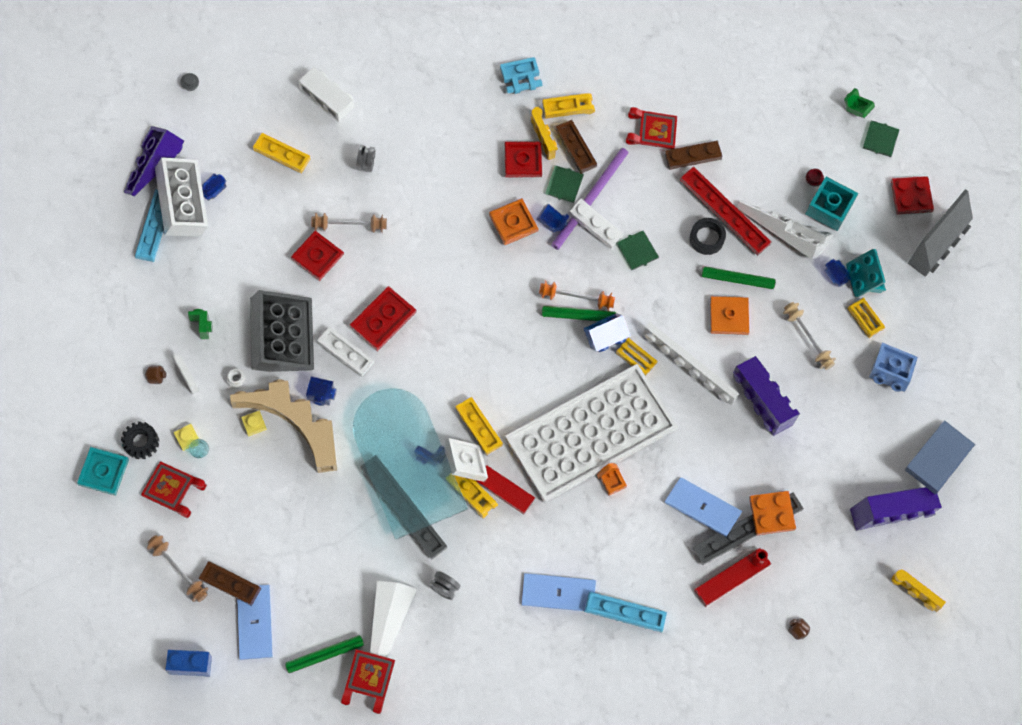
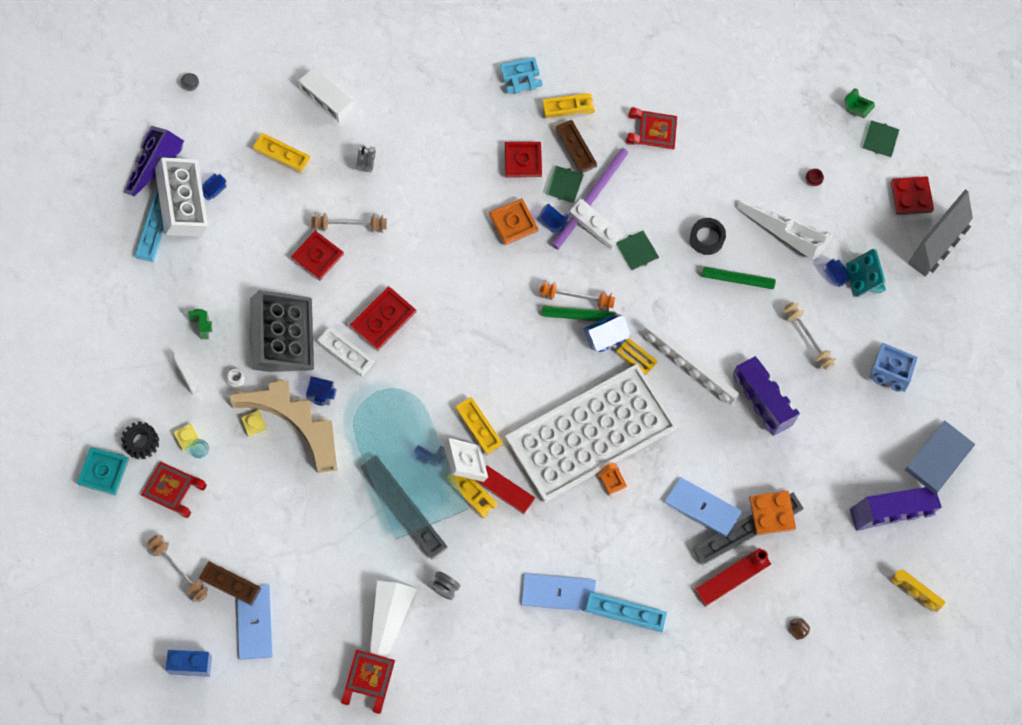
(155, 374): reddish brown piece -> none
(324, 654): green axle -> none
(543, 133): yellow plate -> none
(693, 155): reddish brown plate -> none
(725, 211): red plate -> none
(729, 315): orange plate -> none
(831, 203): teal brick -> none
(861, 322): yellow tile -> none

